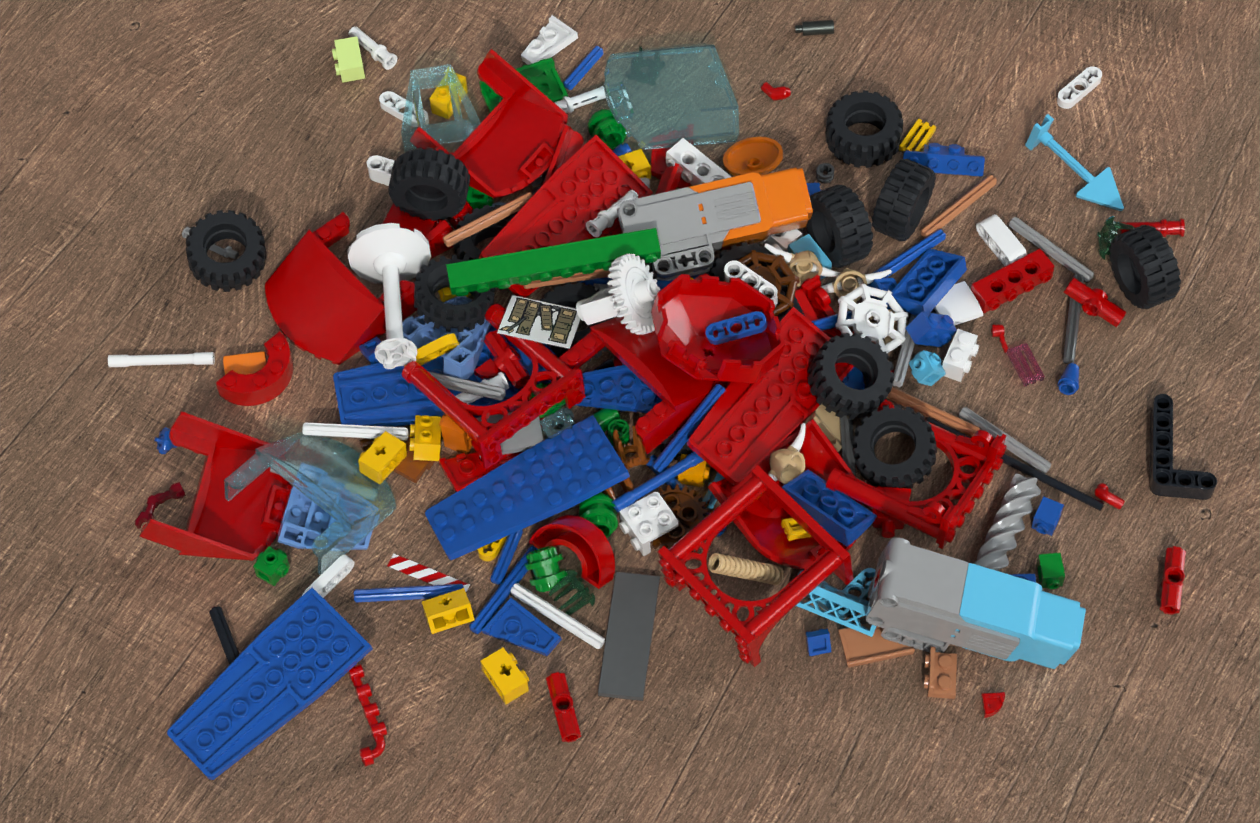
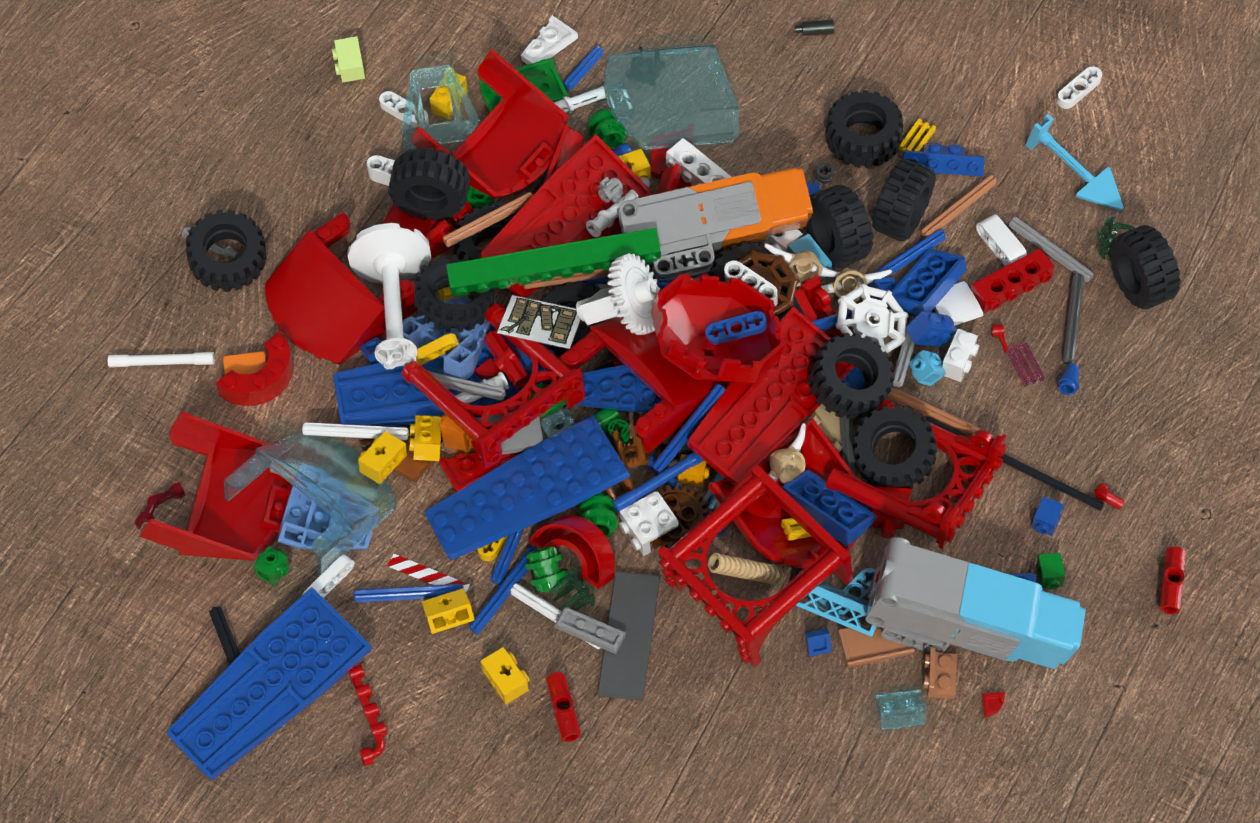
(163, 441): blue piece -> none
(378, 52): white pin -> none
(521, 628): blue wing -> none
(590, 630): none -> light grey tile
(610, 189): none -> light grey gear
(753, 156): orange dish -> none
(777, 93): red arm -> none
(901, 709): none -> clear light blue bracket
(1008, 522): light grey piece -> none
(1012, 444): light grey axle -> none
(1094, 302): red piece -> none
(1164, 226): red pin -> none
(1164, 454): black beam -> none

